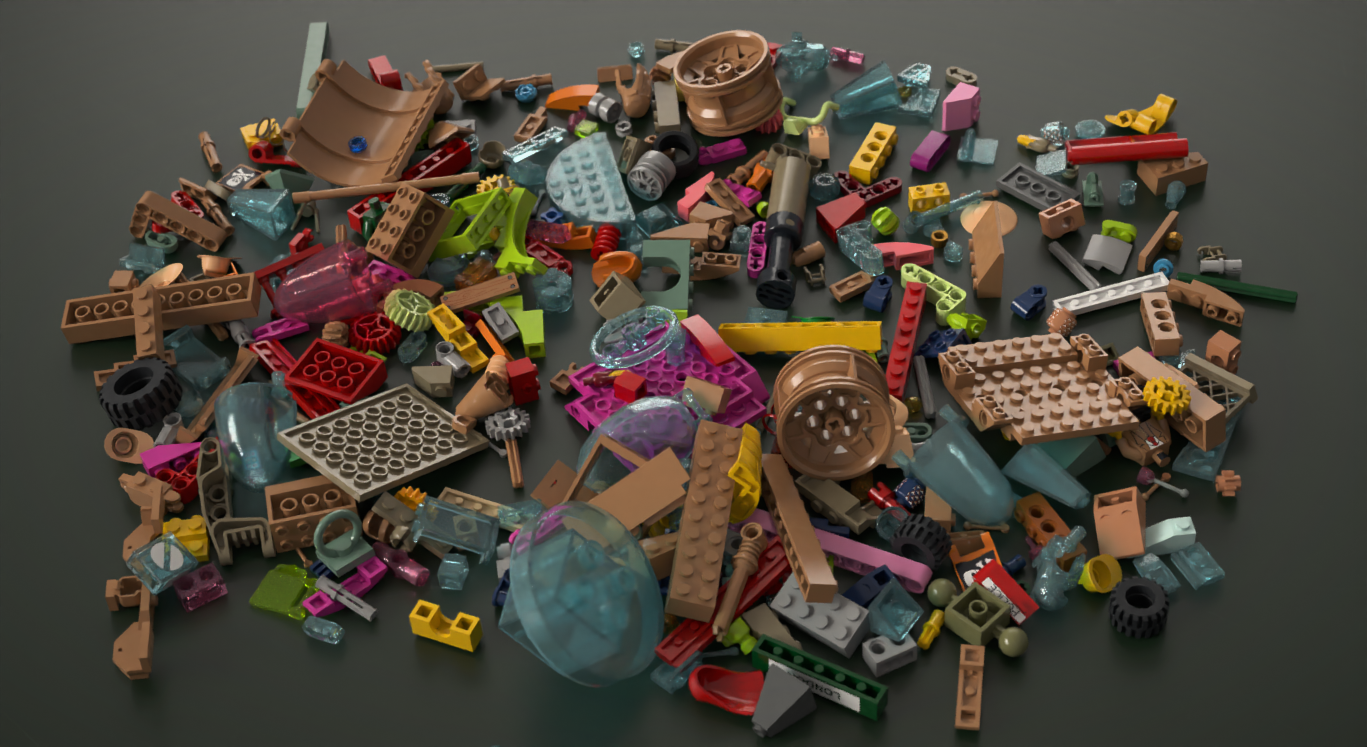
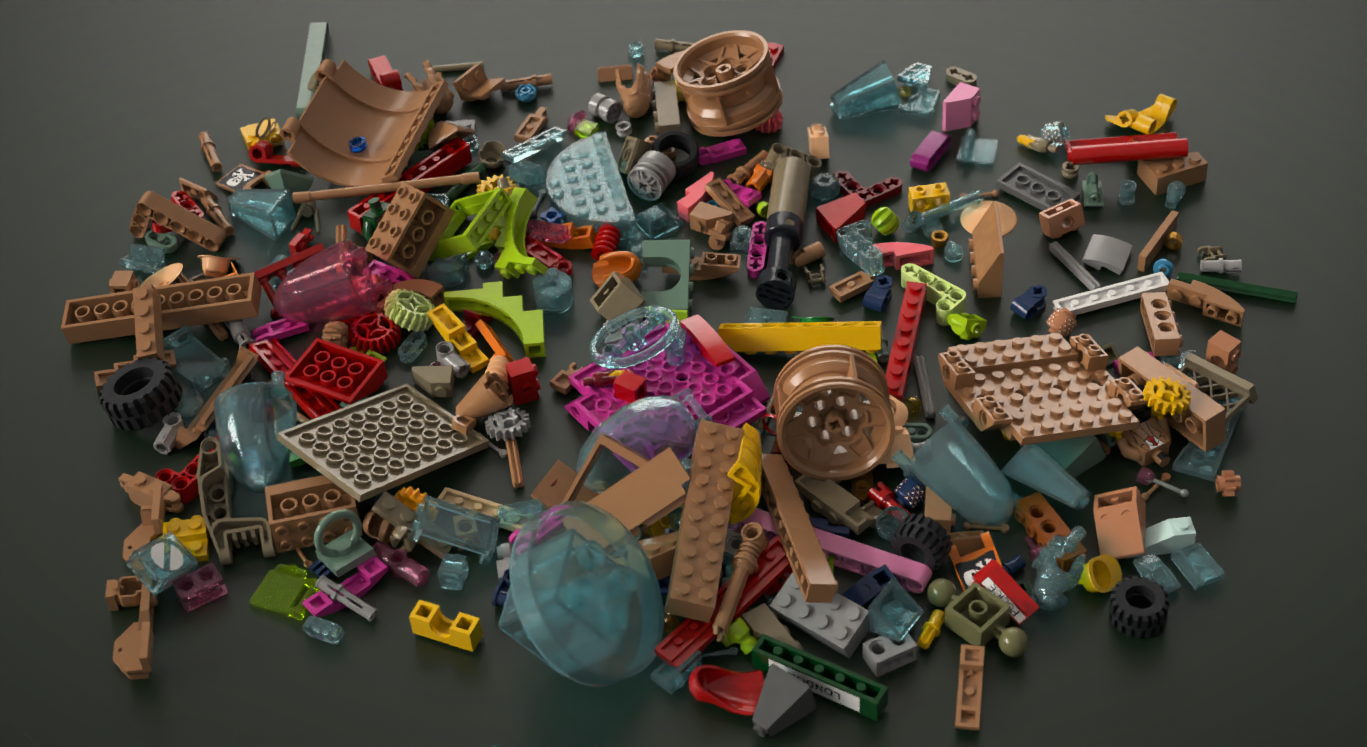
(127, 444): light nougat piece -> none
(169, 457): dark pink slope -> none
(217, 189): dark tan beam -> none
(475, 273): clear orange brick -> none
(481, 293): medium nougat tile -> none
(500, 323): light grey plate -> none
(572, 97): orange slope -> none
(693, 231): medium nougat slope -> none
(708, 394): medium nougat brick -> none
(796, 125): yellowish green piece -> none
(802, 57): clear light blue helmet -> none
(848, 55): clear pink axle -> none
(873, 153): yellow brick -> none
(939, 342): dark blue bracket -> none
(1052, 163): clear light blue piece -> none
(1084, 129): clear light blue gear -> none
(1119, 230): lime plate -> none

